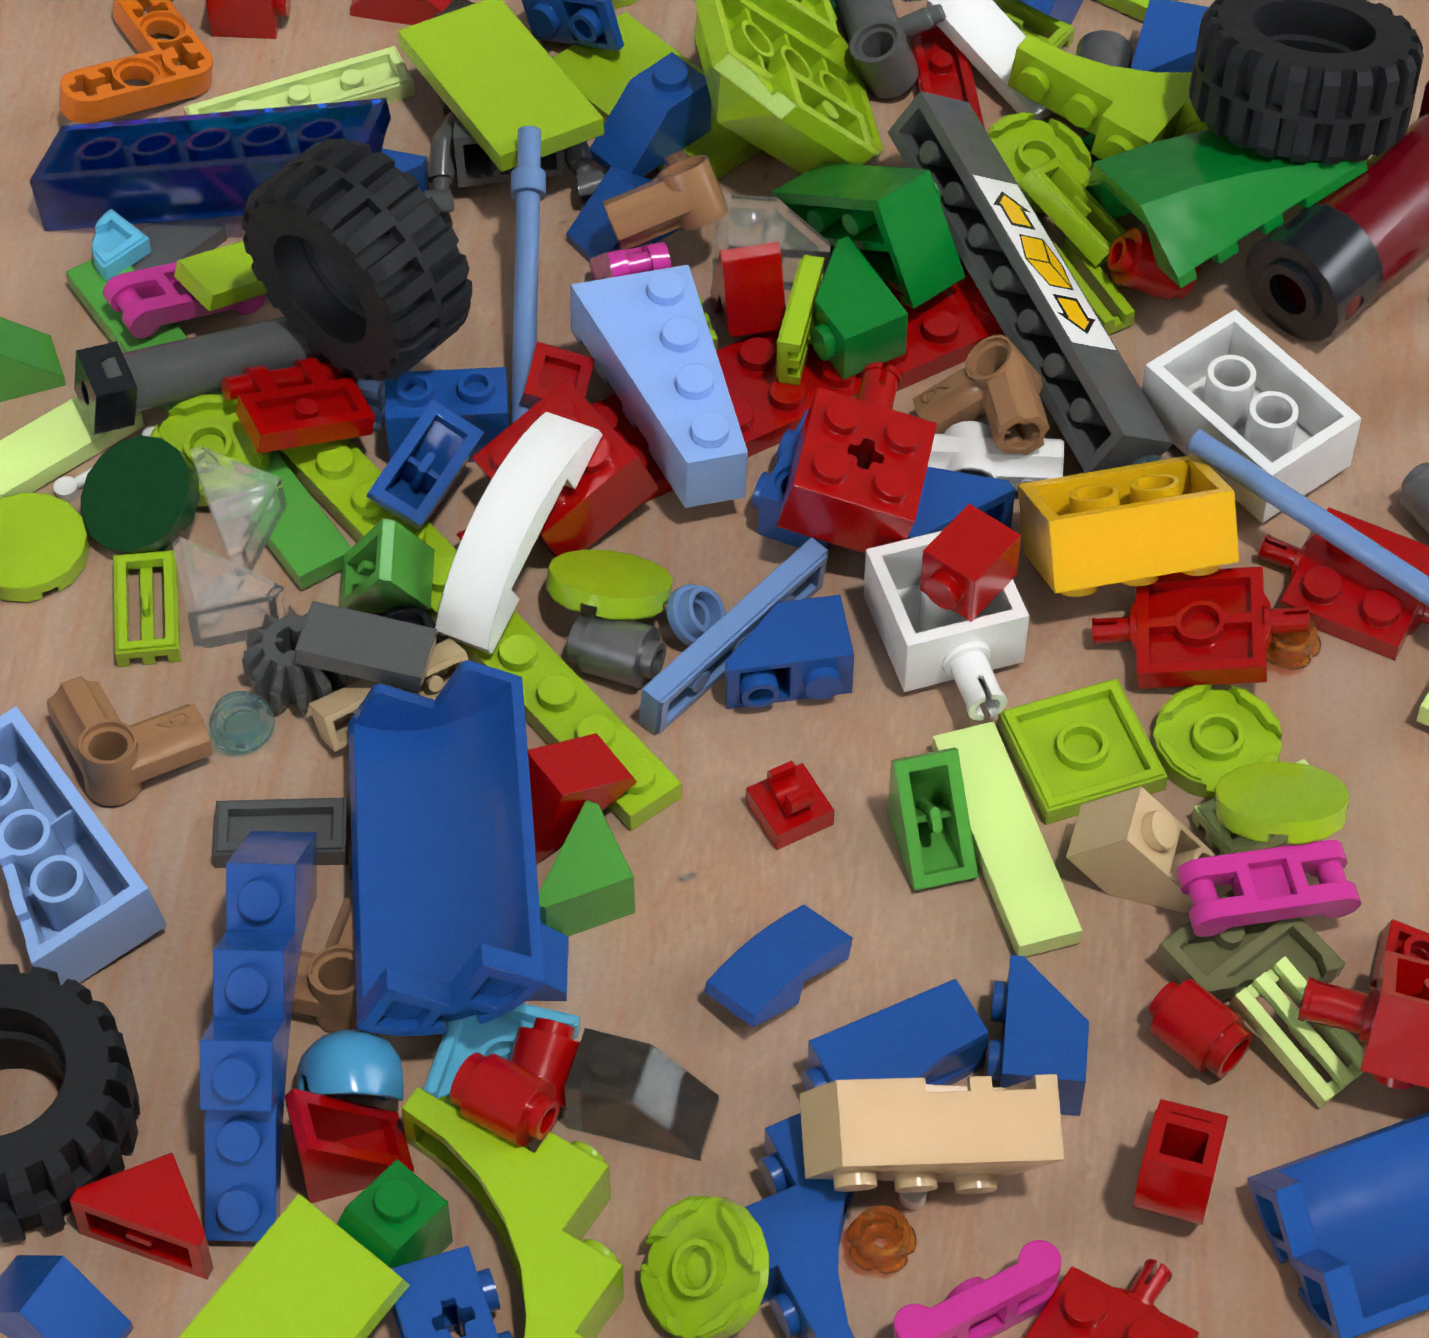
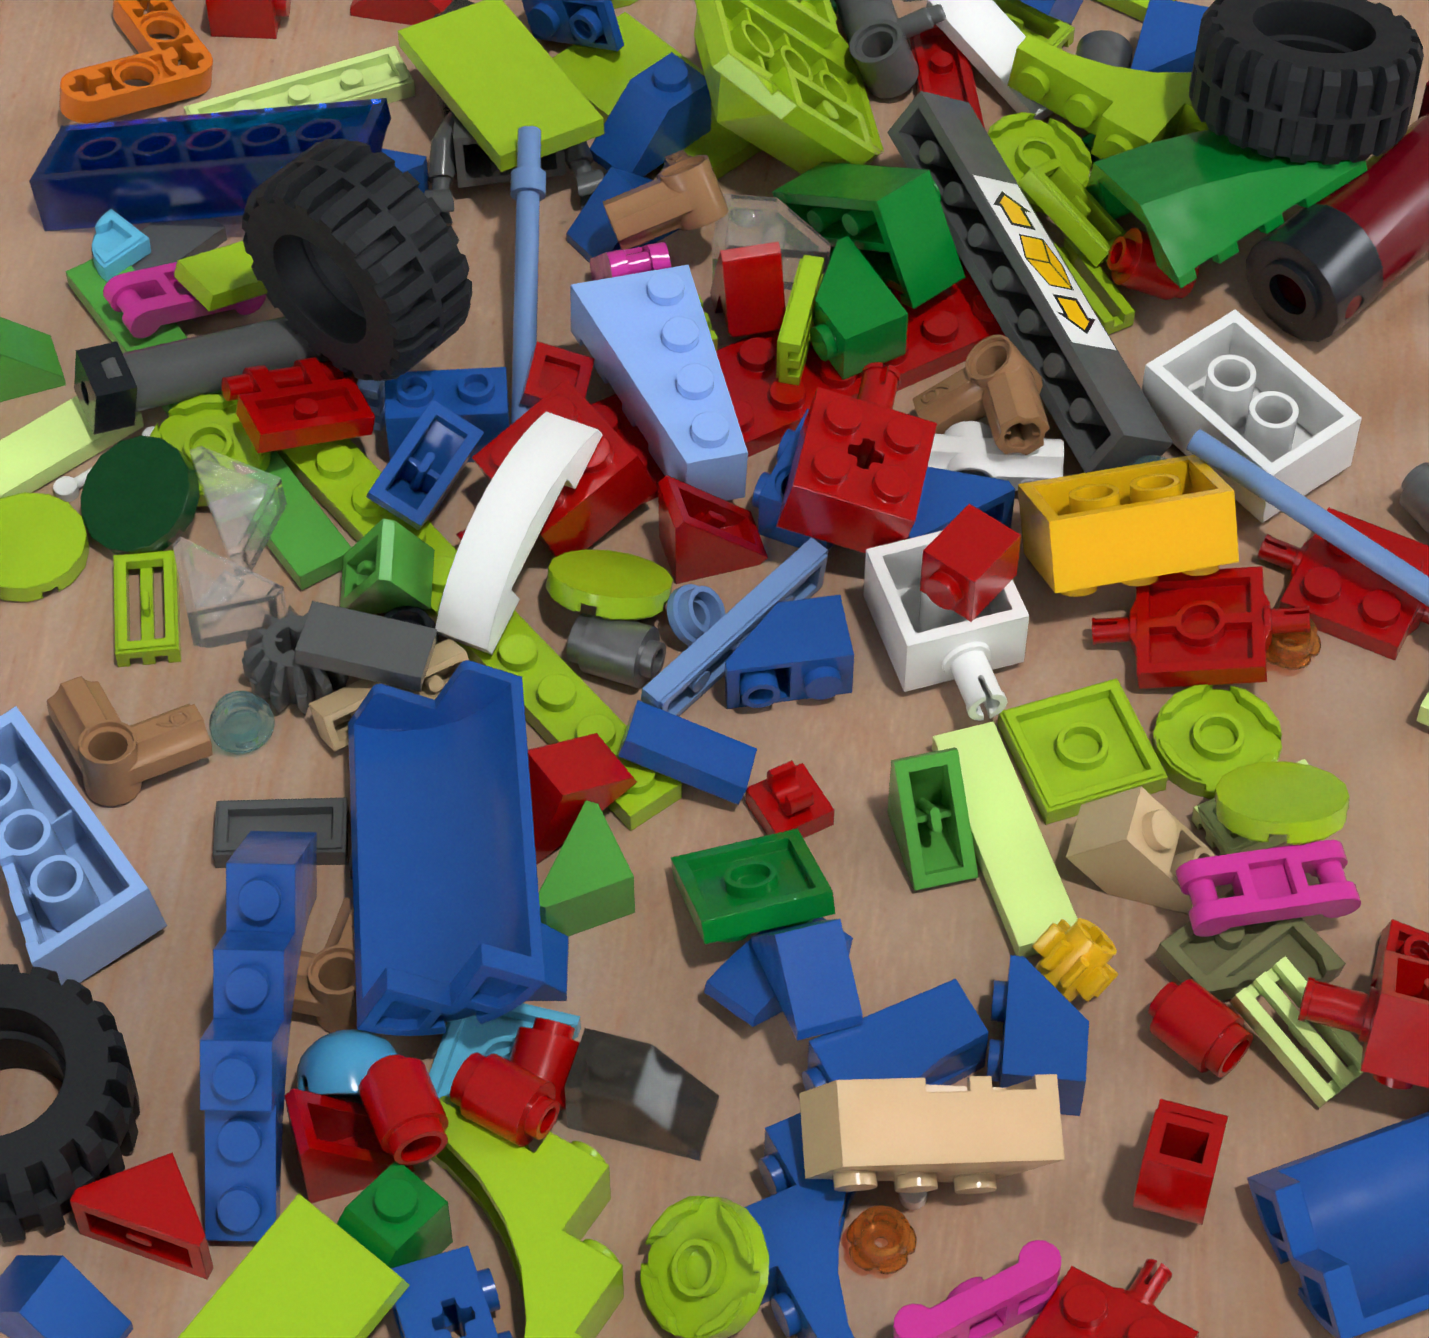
(404, 1109): none -> red brick
(688, 752): none -> blue tile
(705, 533): none -> red slope
(752, 886): none -> green plate
(811, 976): none -> blue slope
(1076, 958): none -> yellow gear

